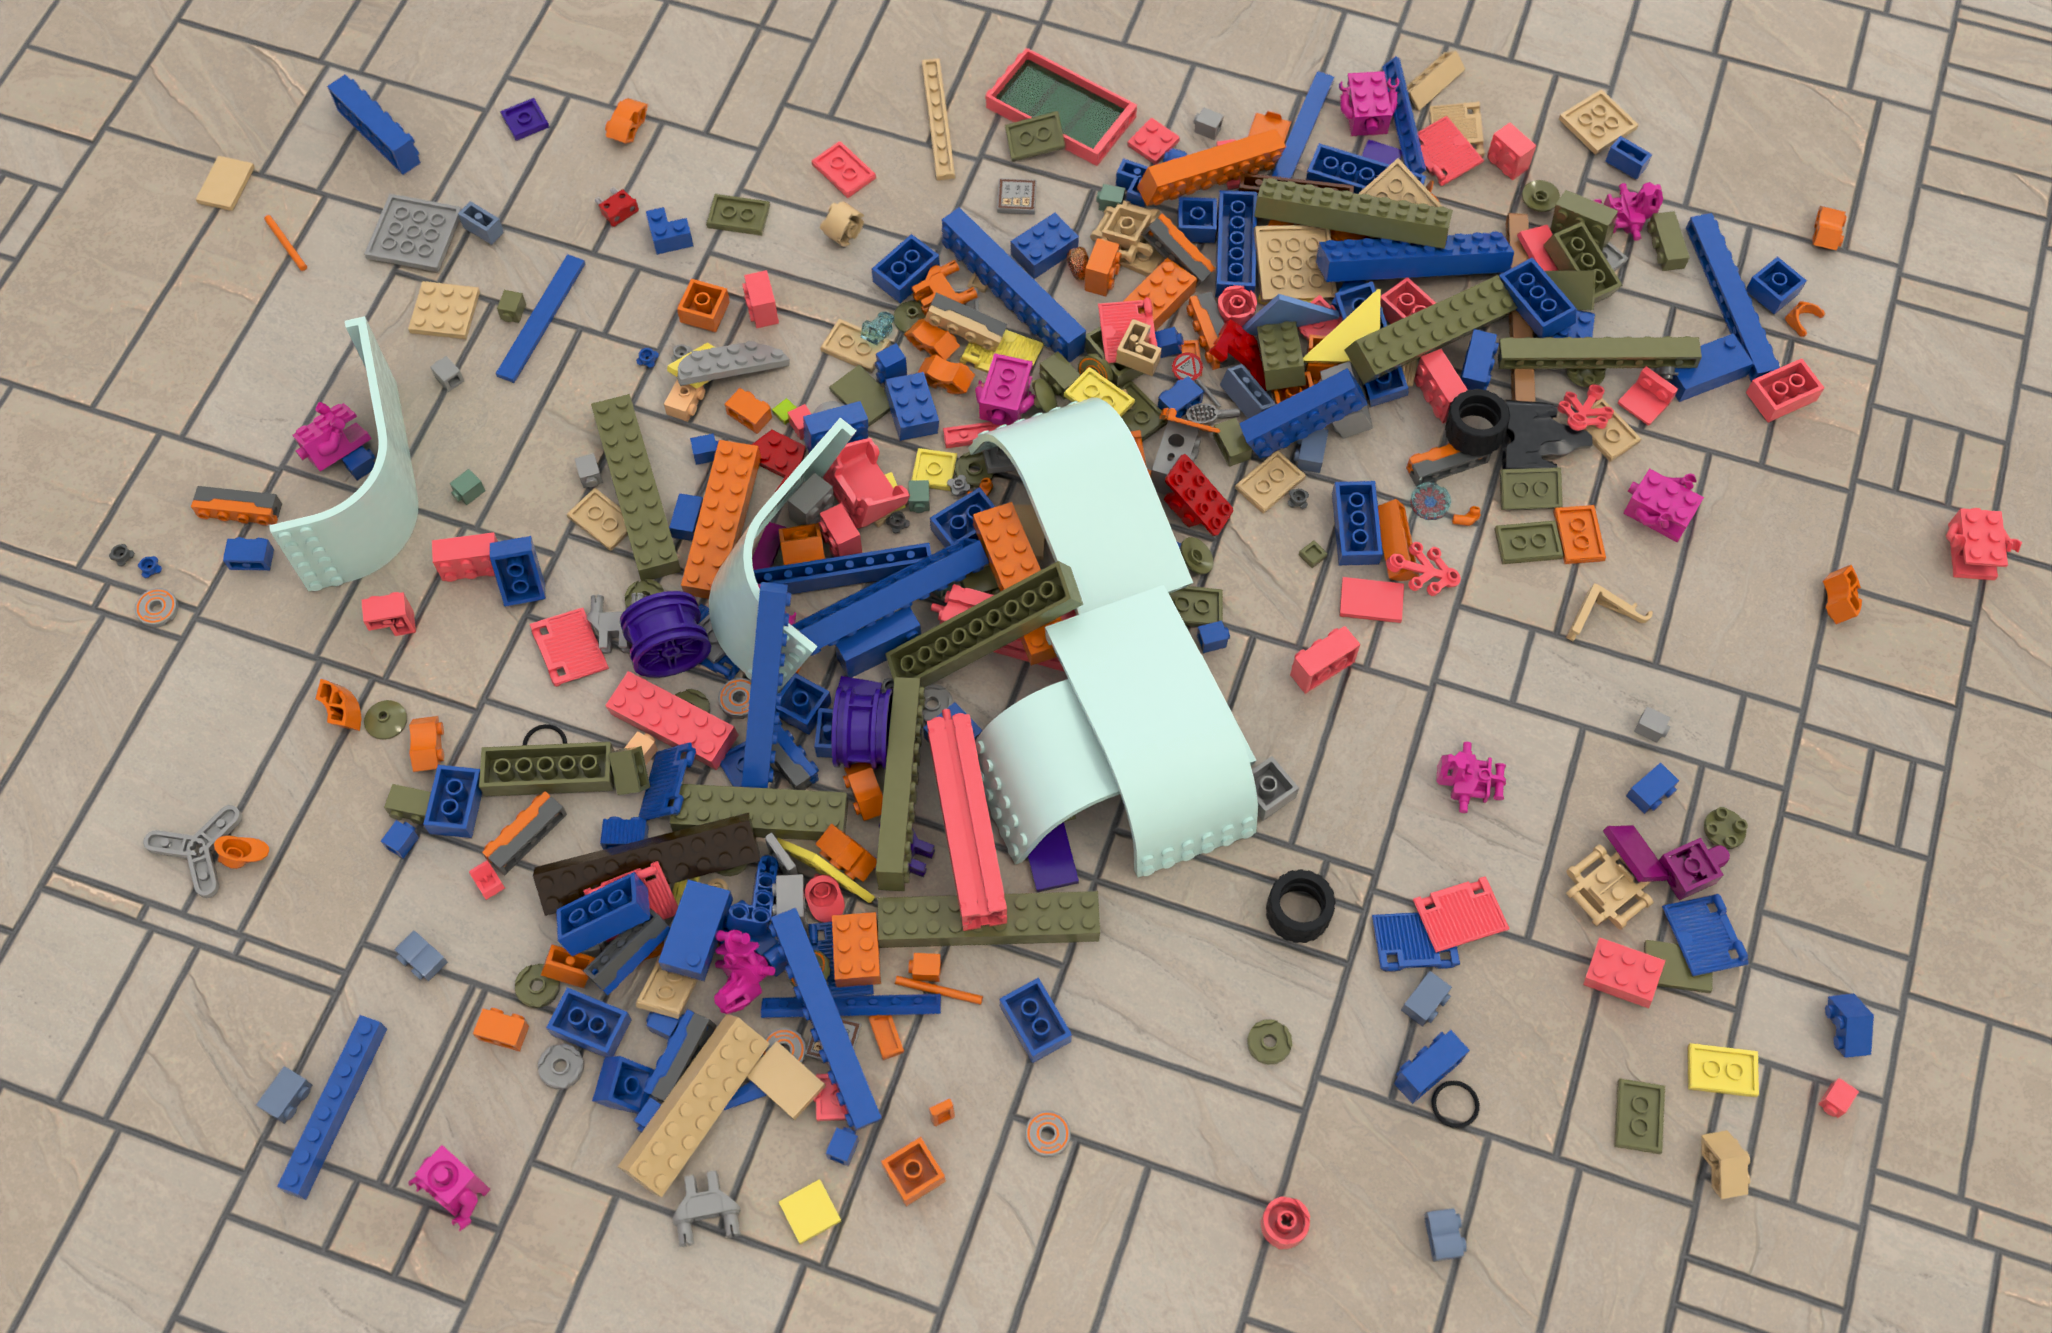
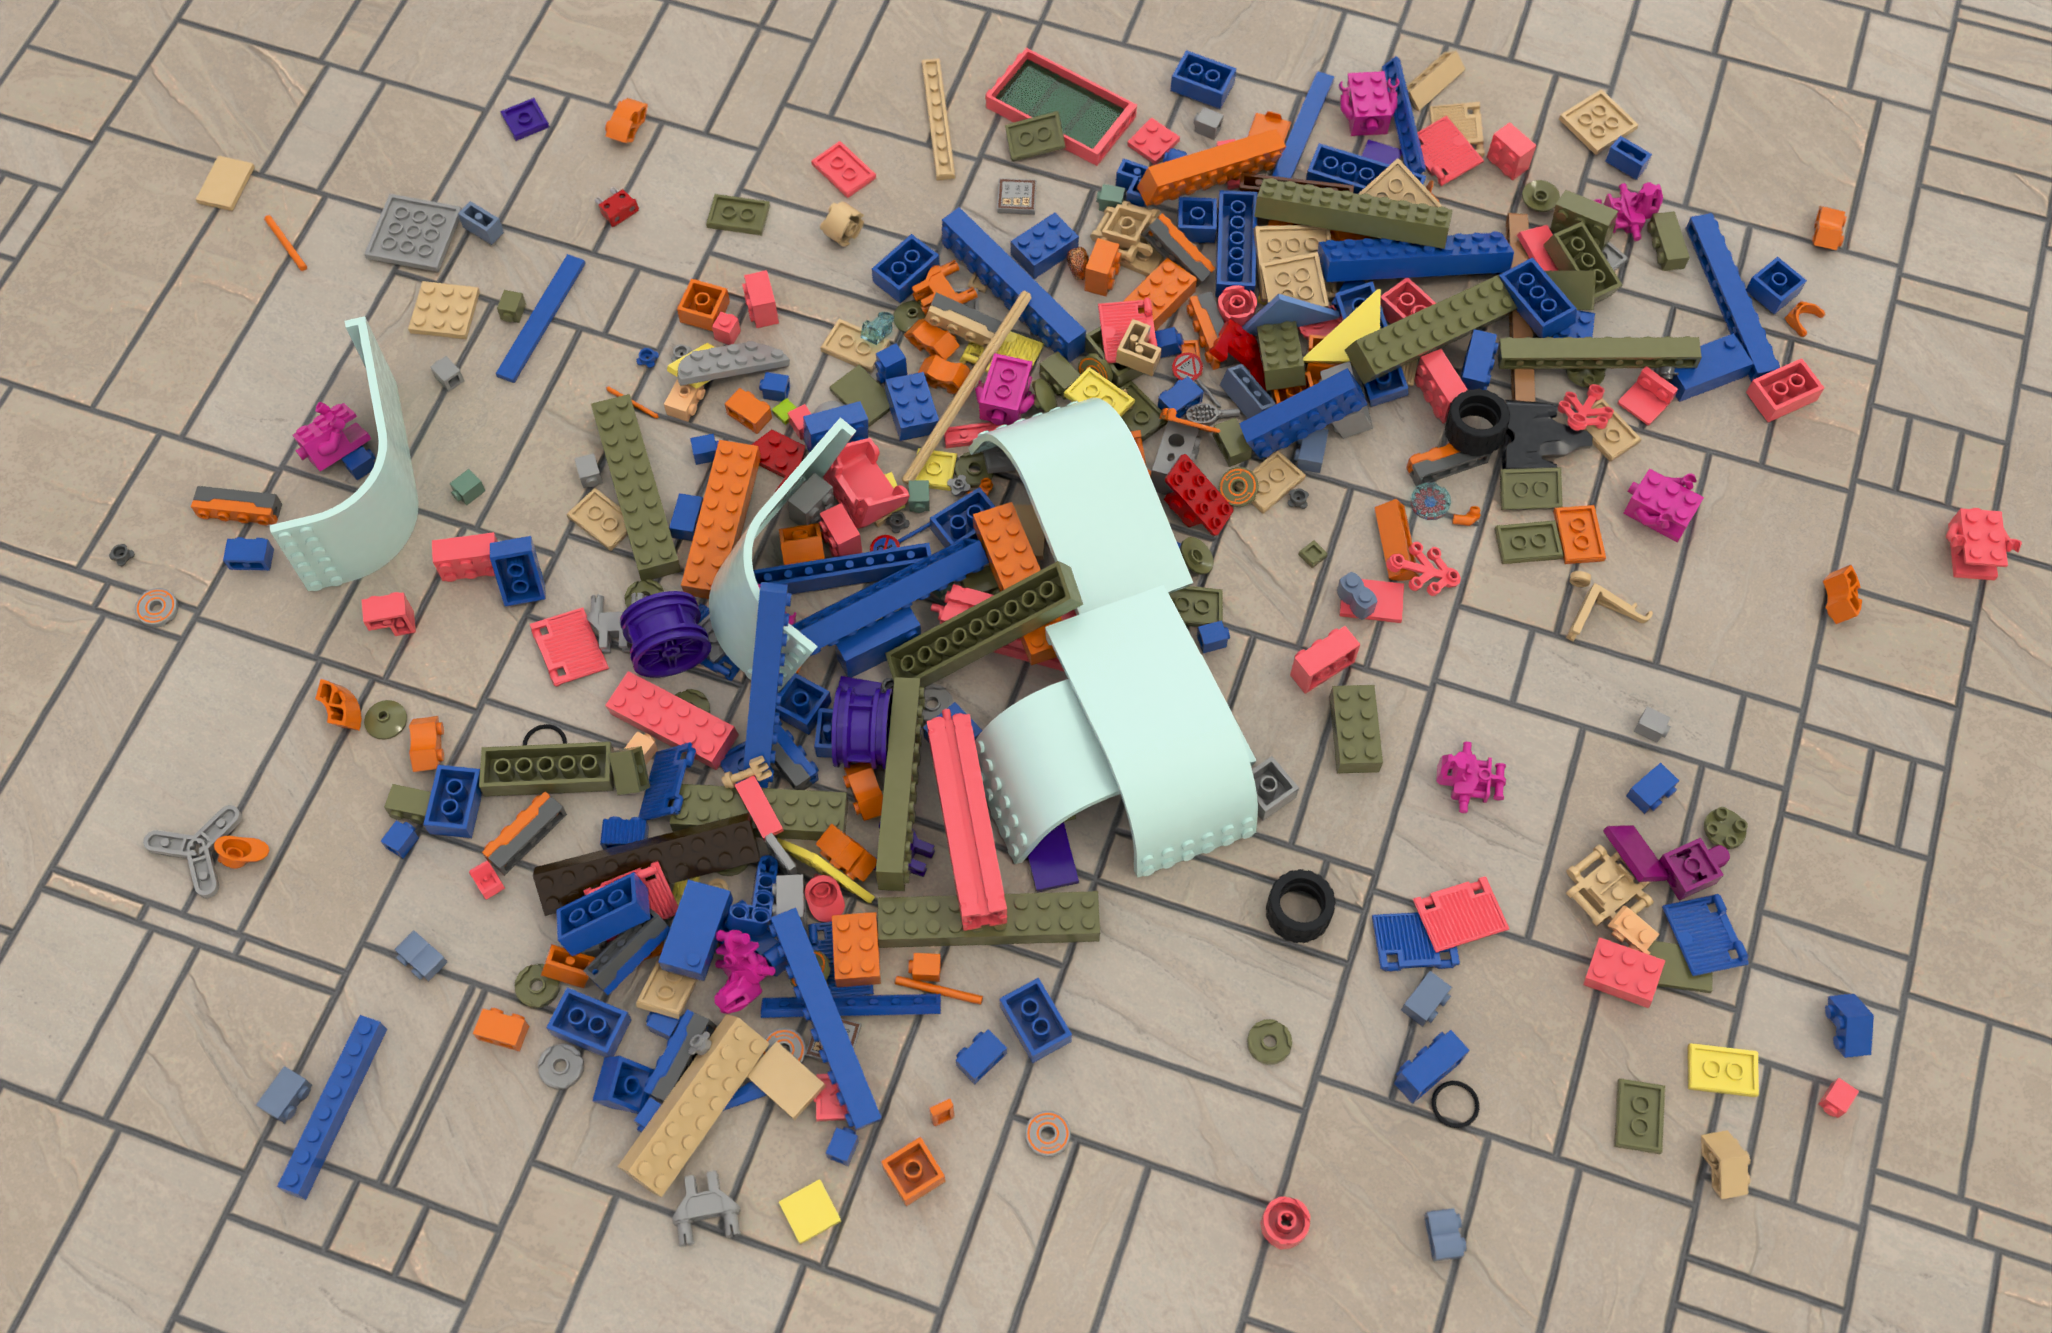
(146, 562): blue plate -> none
(374, 124): blue brick -> none
(450, 1184): dark pink torso -> none
(635, 404): none -> orange axle
(668, 235): blue brick -> none
(700, 1044): none -> light grey plate
(726, 328): none -> coral brick
(729, 692): light grey tile -> none
(730, 779): none -> tan hinge
(758, 807): none -> coral tile
(767, 547): magenta tile -> none
(775, 386): none -> blue brick
(886, 1035): orange tile -> none
(887, 541): none -> piece
(967, 387): none -> tan axle
(980, 1056): none -> blue brick
(1203, 79): none -> blue brick
(1236, 475): none -> olive tile
(1297, 278): none -> tan plate
(1354, 593): none -> sand blue brick
(1355, 729): none -> olive brick
(1357, 523): blue brick -> none
(1580, 579): none -> tan tile
(1633, 930): none -> light nougat bracket

